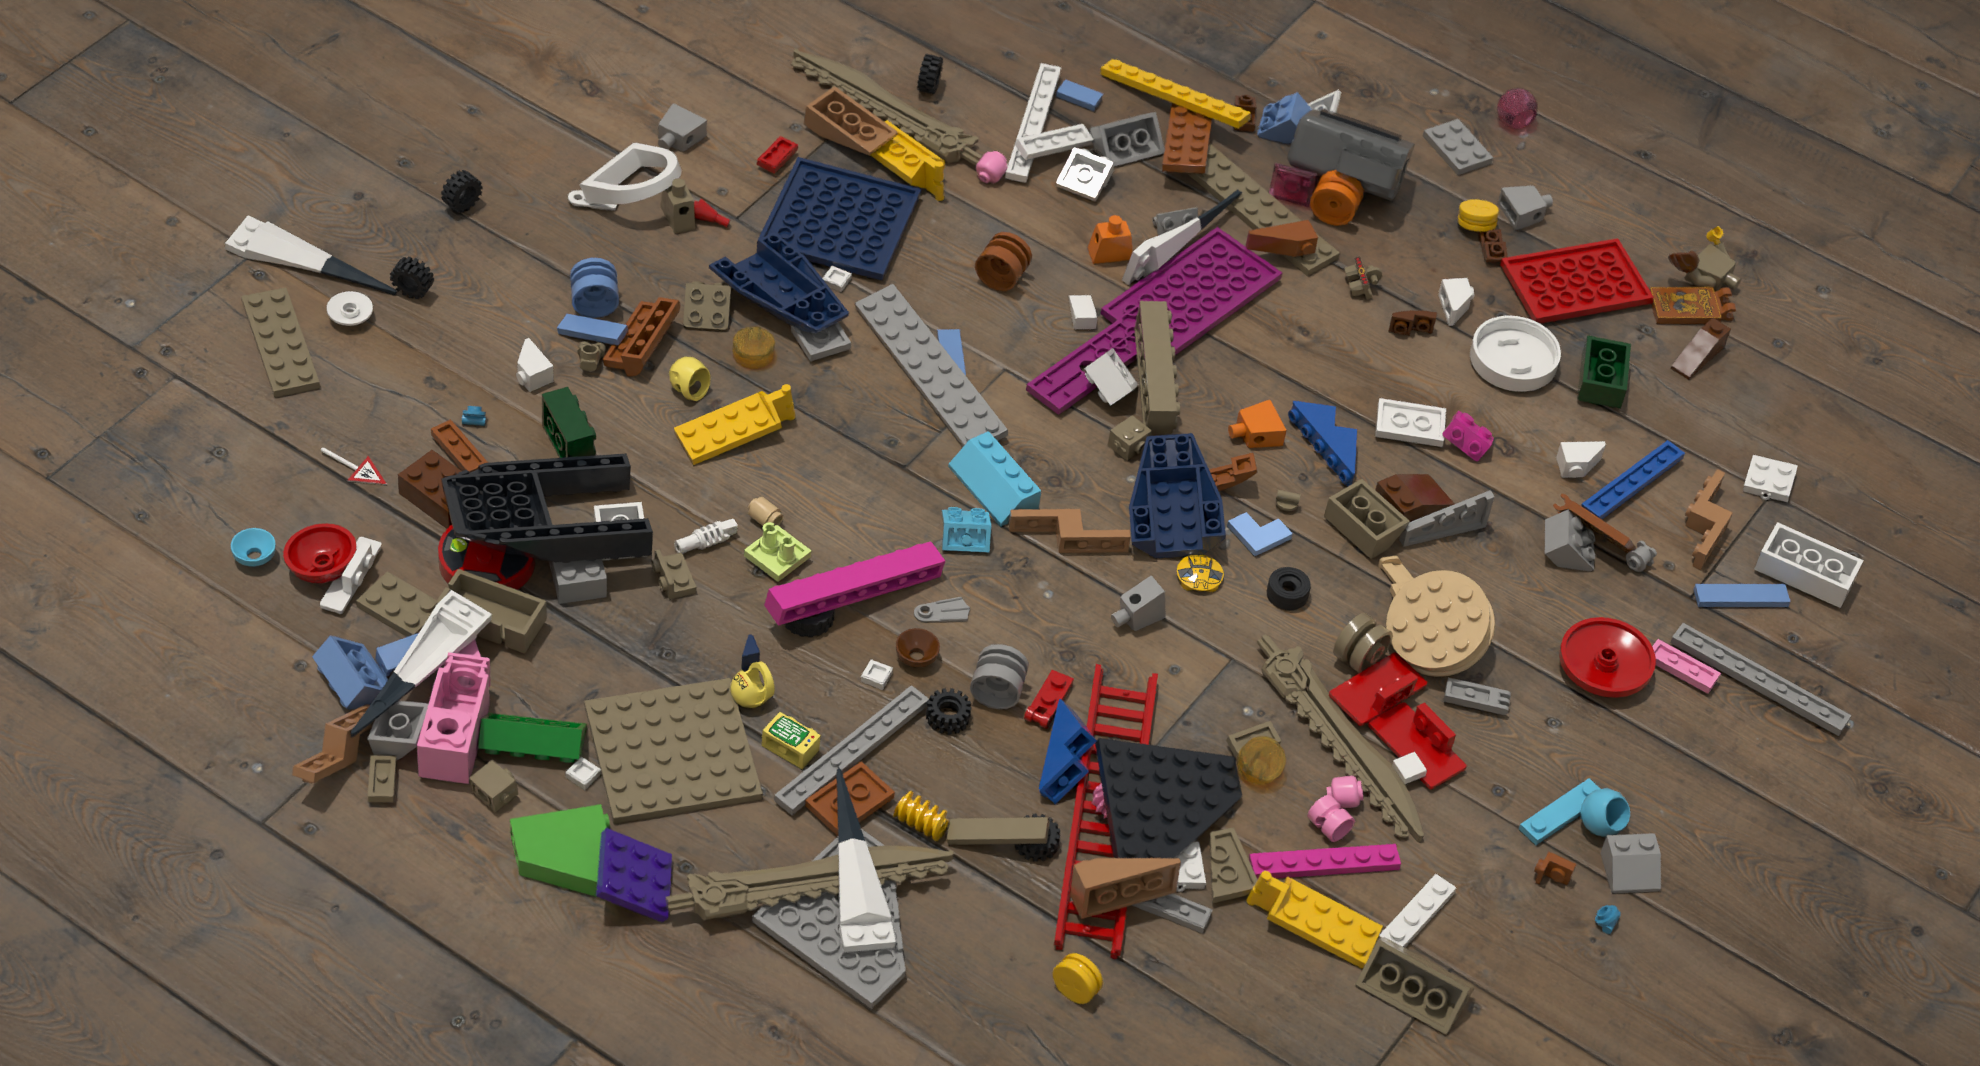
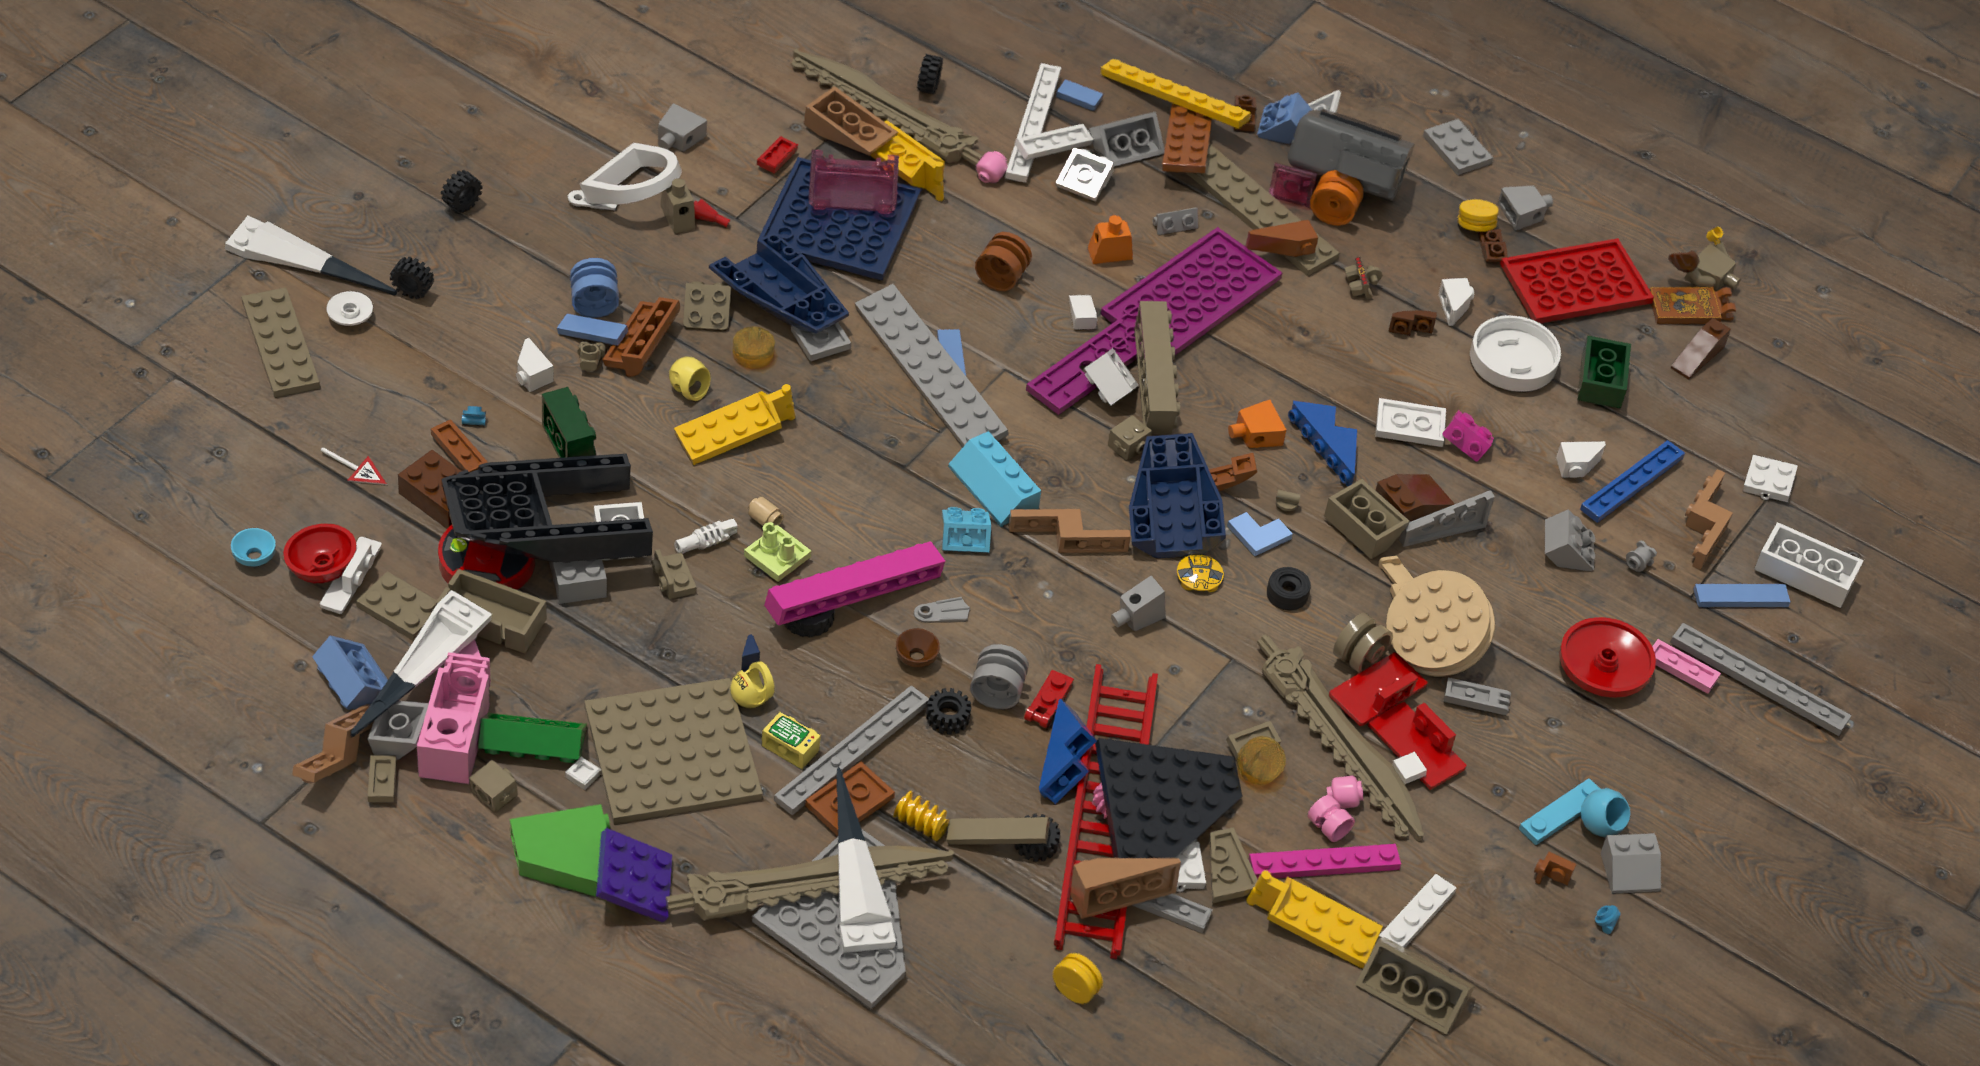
(390, 655): medium blue hinge -> none
(837, 278): white tile -> none
(853, 183): none -> clear pink windscreen
(876, 674): white tile -> none
(1160, 249): white plate -> none
(1517, 108): clear pink helmet -> none
(1596, 524): dark orange tile -> none

